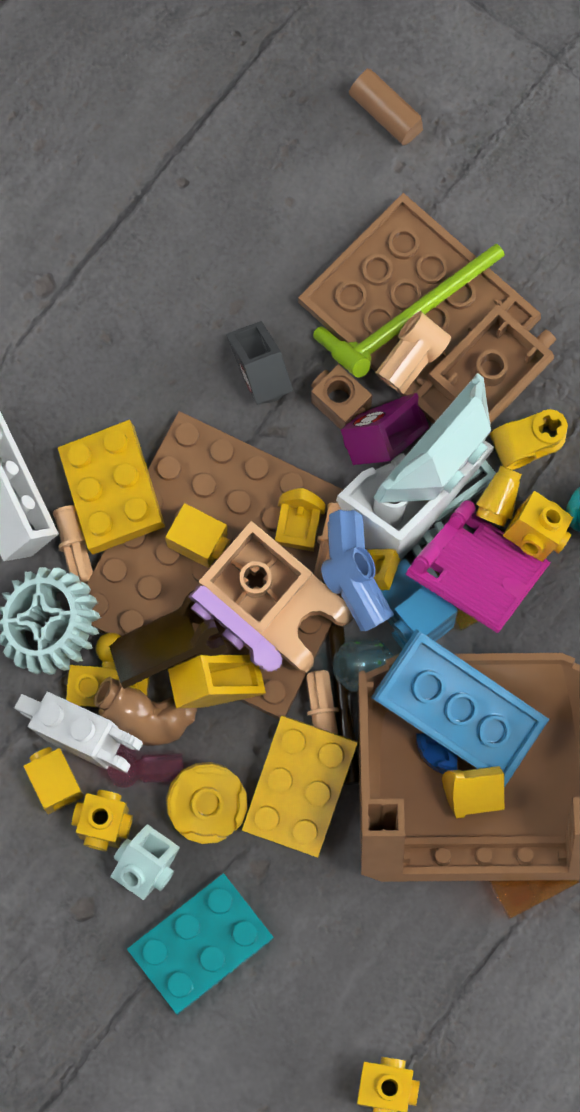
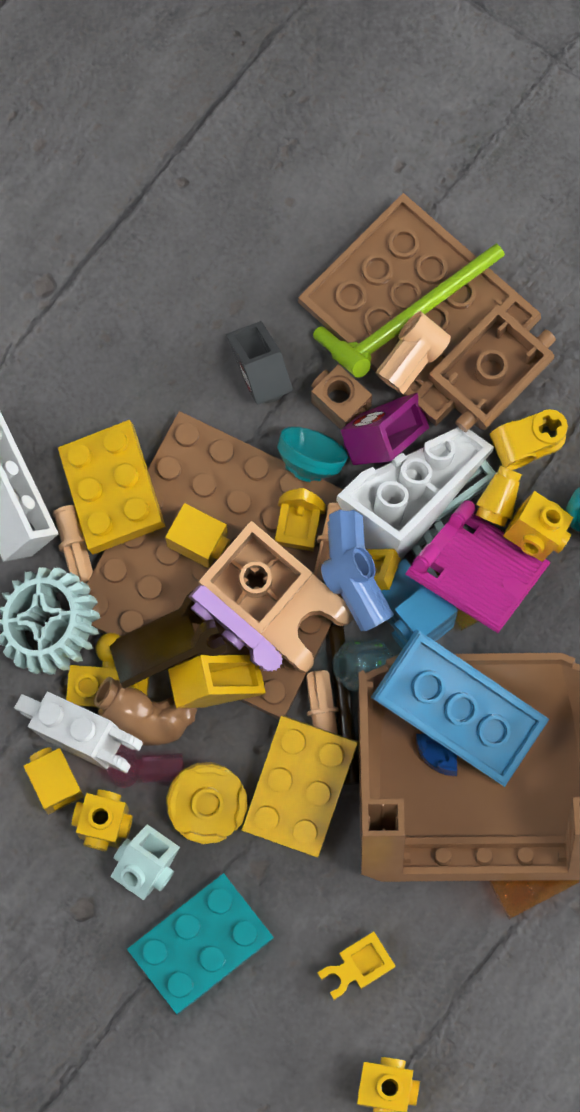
(310, 454): none -> teal piece
(362, 963): none -> yellow plate
(386, 107): medium nougat brick -> none
(442, 450): light aqua wedge -> none
(474, 790): yellow tile -> none

